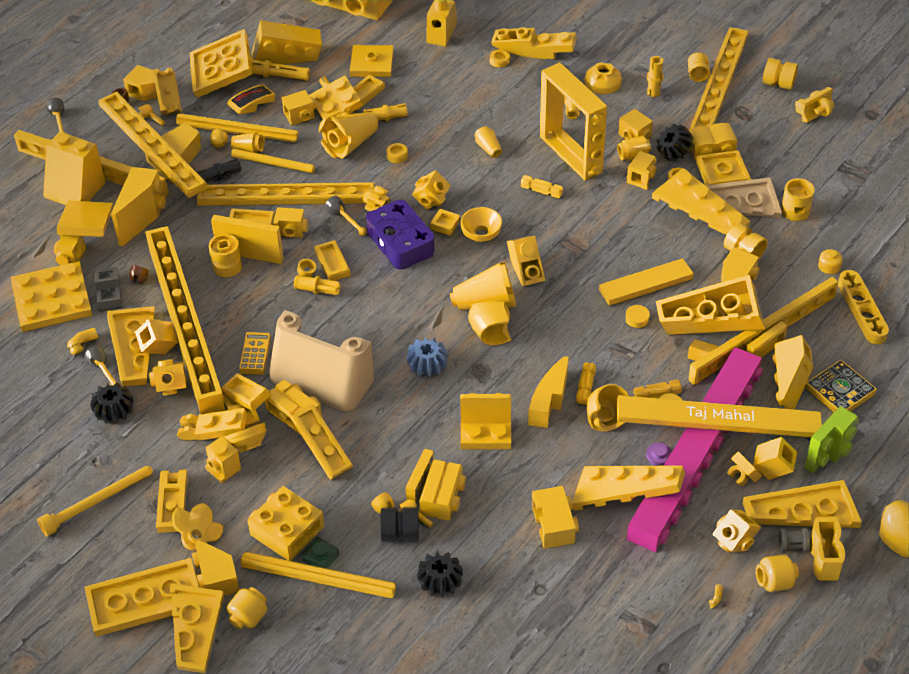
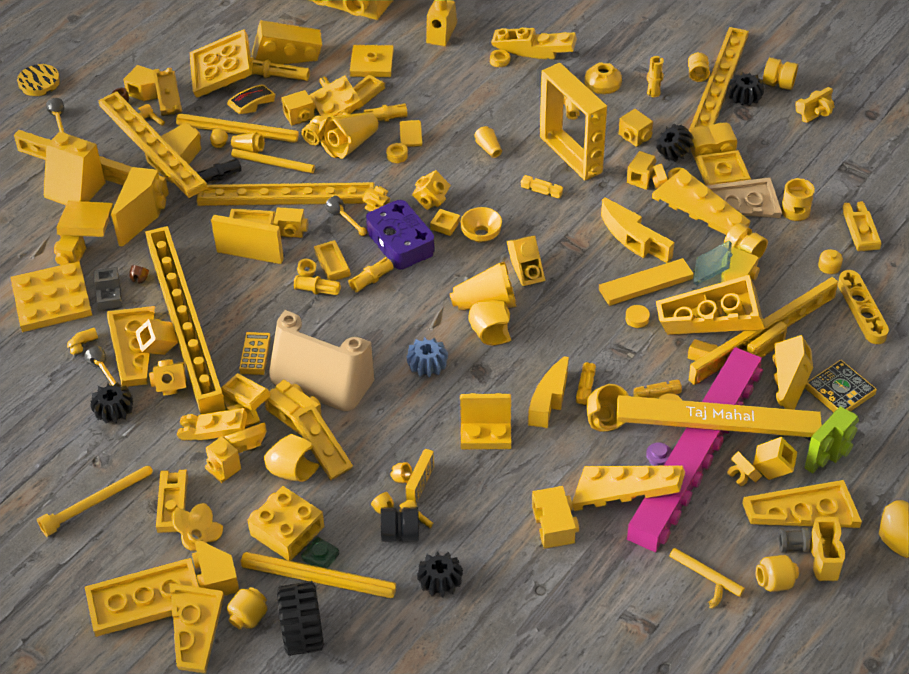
(38, 79): none -> yellow tile
(225, 255): yellow wheel -> none
(288, 460): none -> yellow piece
(300, 618): none -> black tyre
(311, 131): none -> yellow wheel
(370, 274): none -> yellow pin
(401, 472): none -> yellow hinge
(411, 133): none -> yellow slope
(442, 490): yellow brick -> none
(630, 147): yellow brick -> none
(632, 234): none -> yellow slope
(660, 177): none -> yellow plate
(707, 572): none -> yellow bar
(713, 263): none -> clear light blue piece
(736, 531): yellow brick -> none
(745, 88): none -> black gear
(861, 227): none -> yellow hinge

